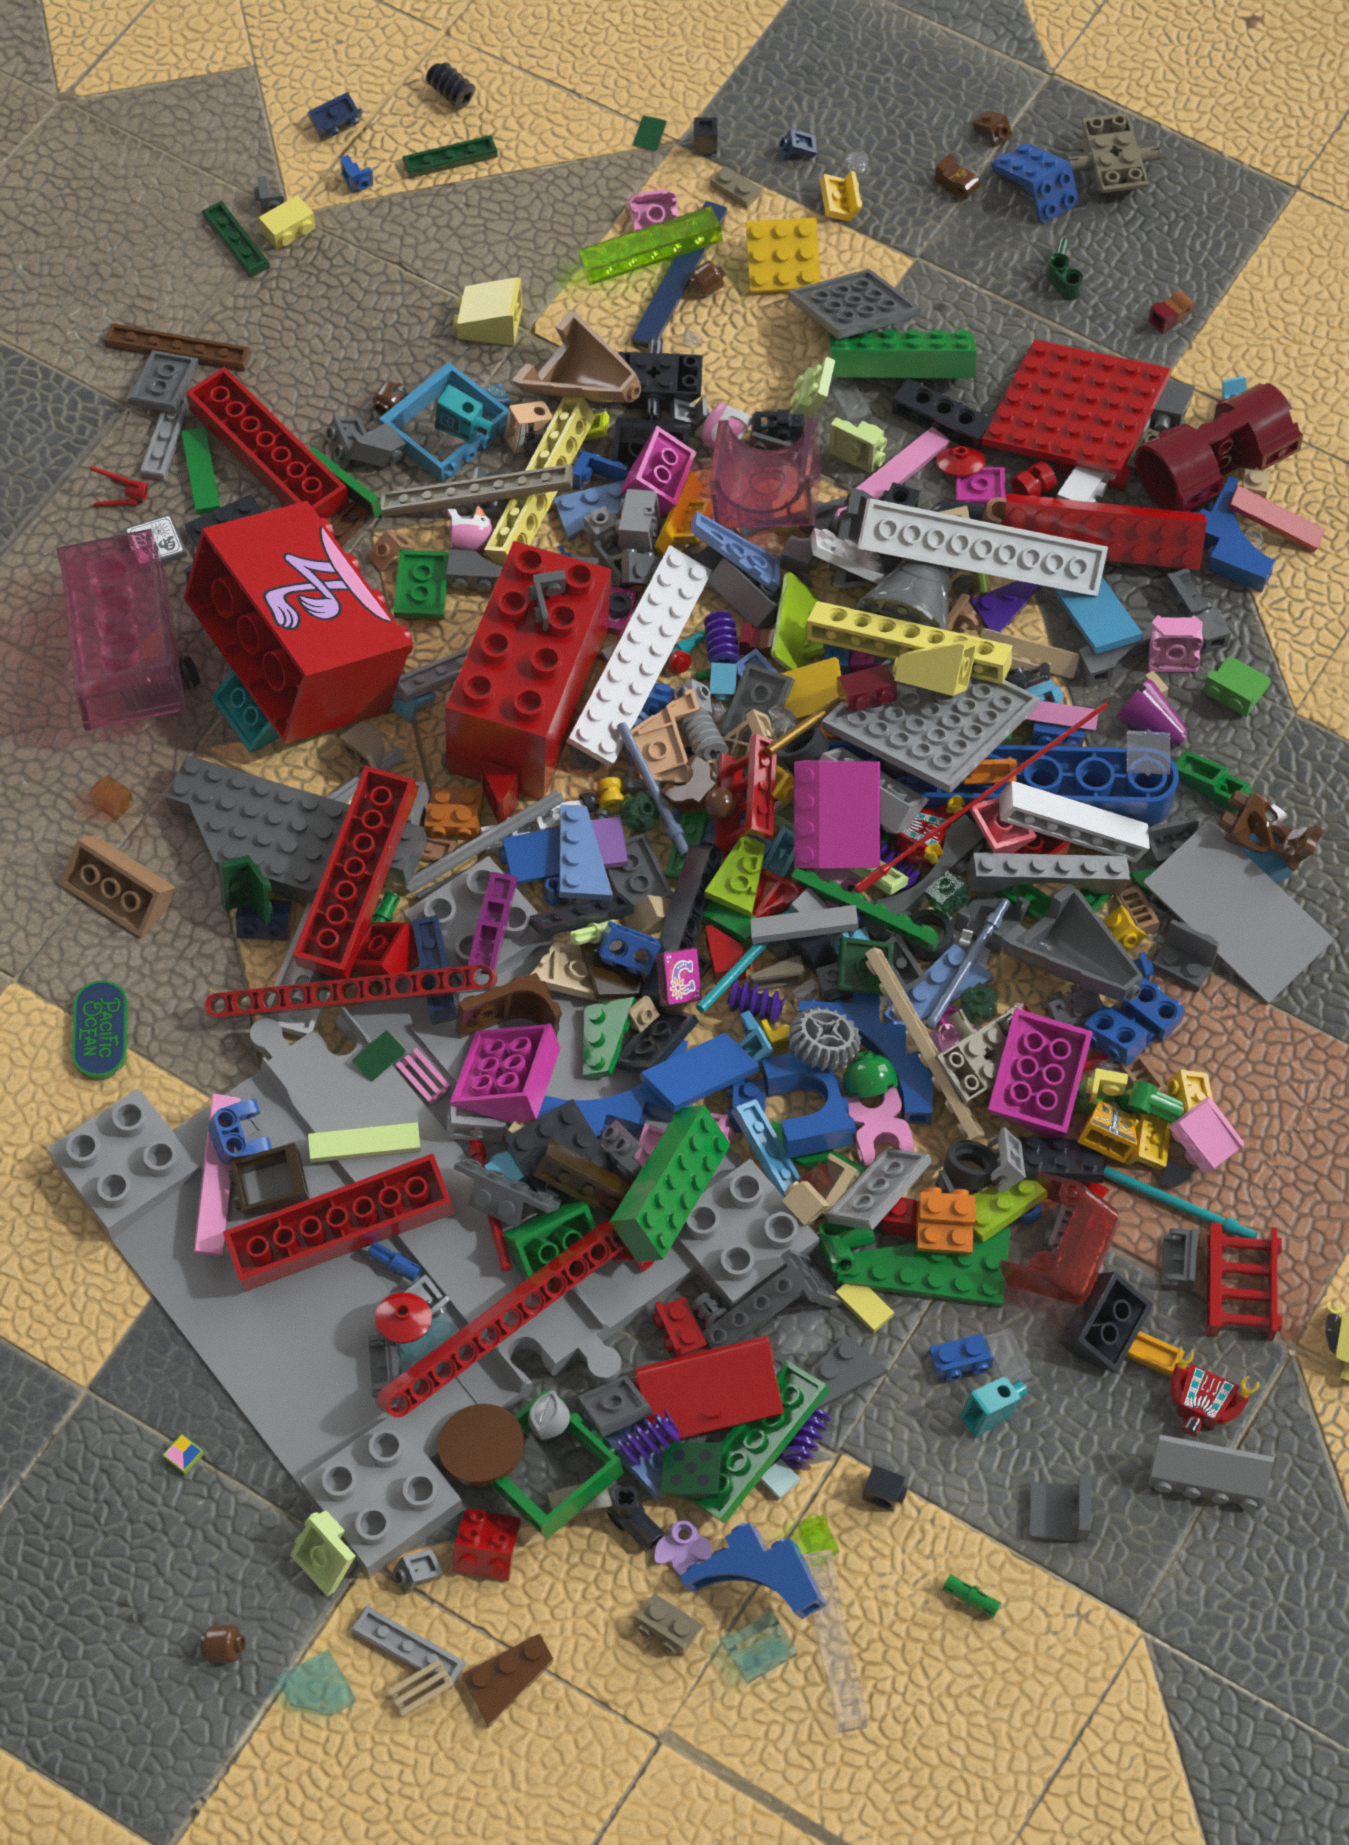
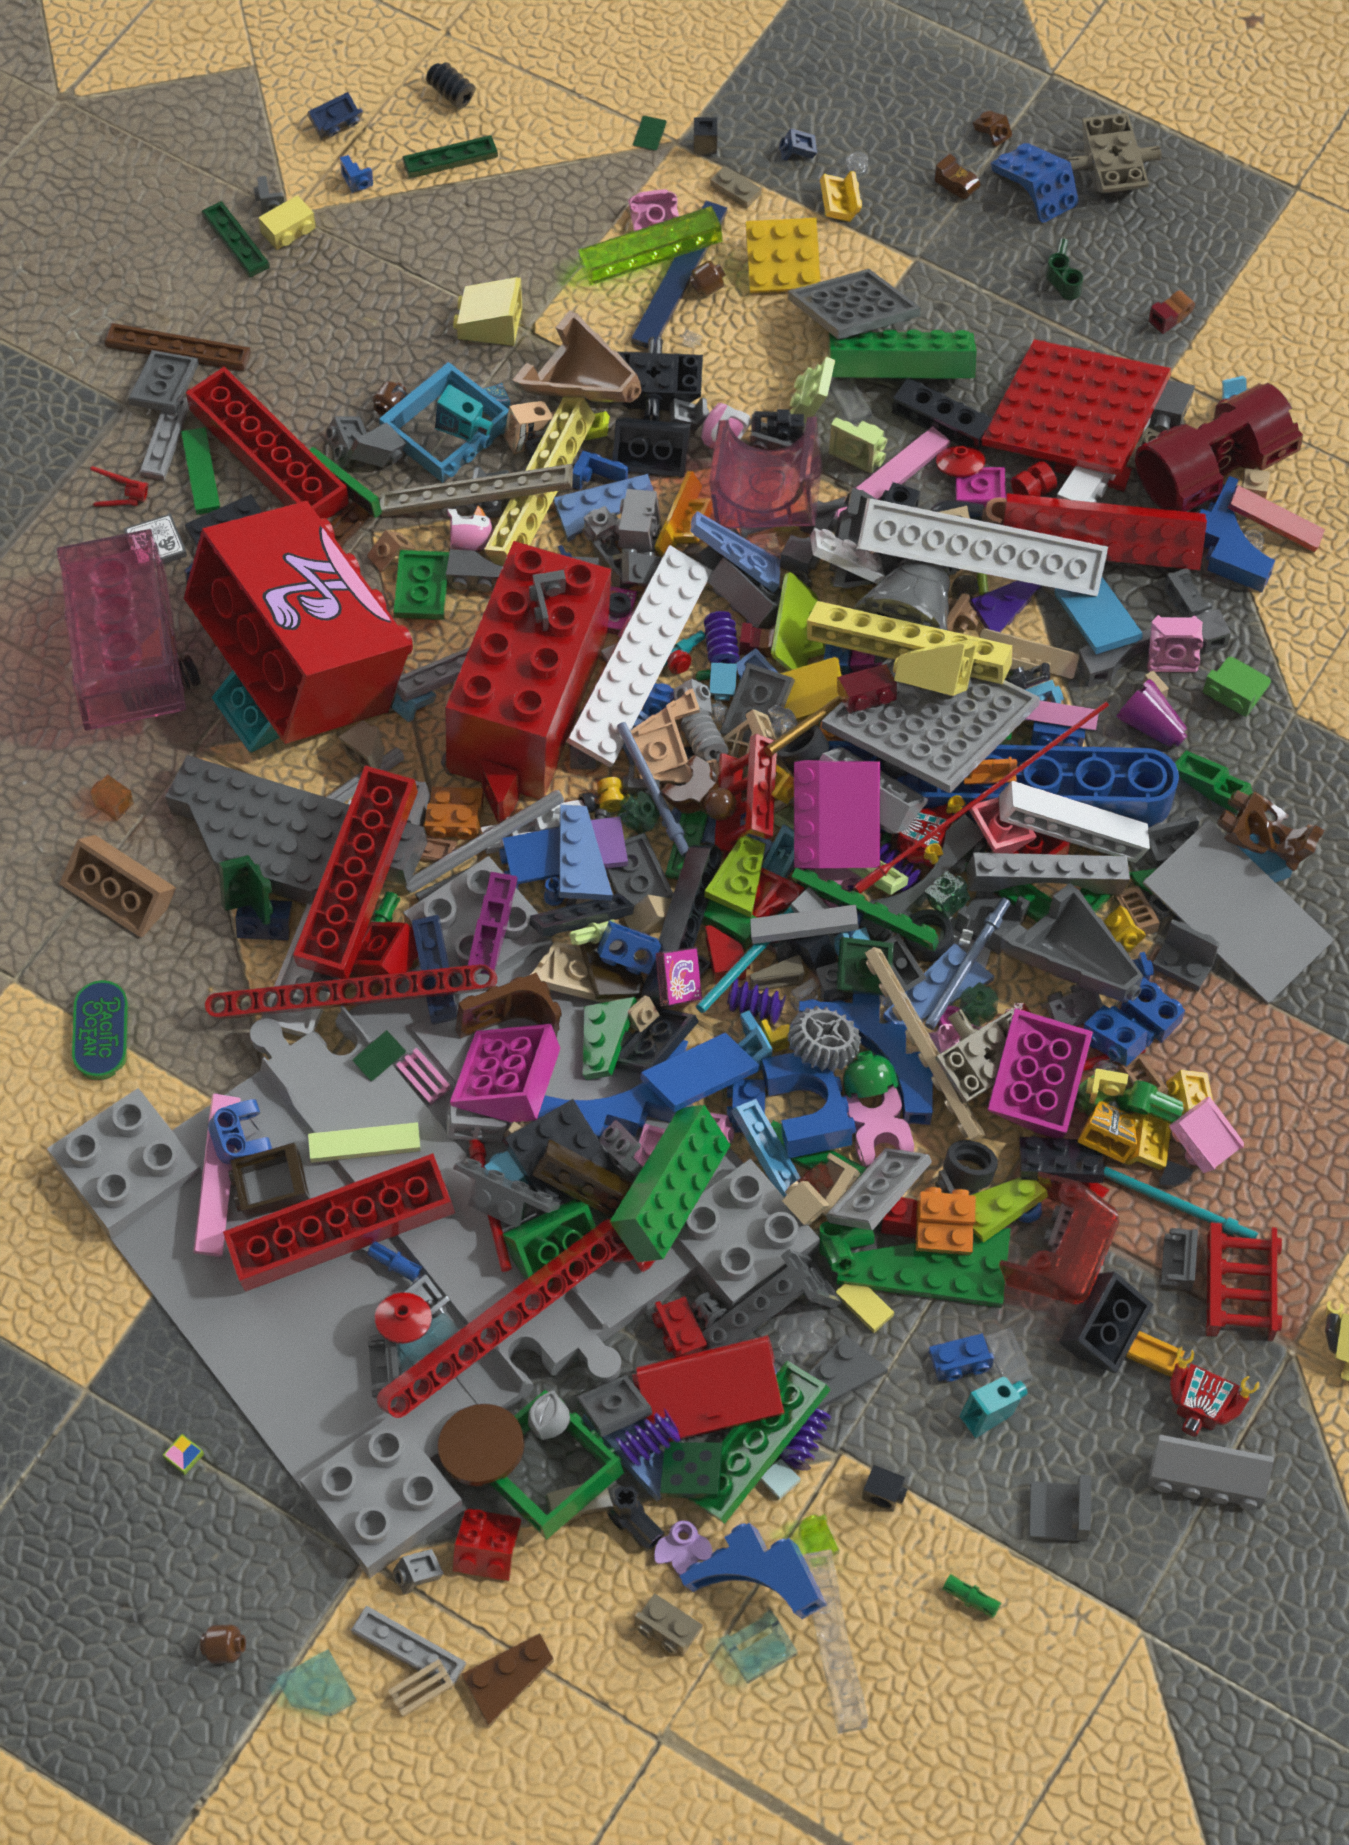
(322, 1552): yellowish green plate -> none
(661, 468): dark pink slope -> none
(1009, 1160): light grey hinge -> none
(1148, 752): clear piece -> none

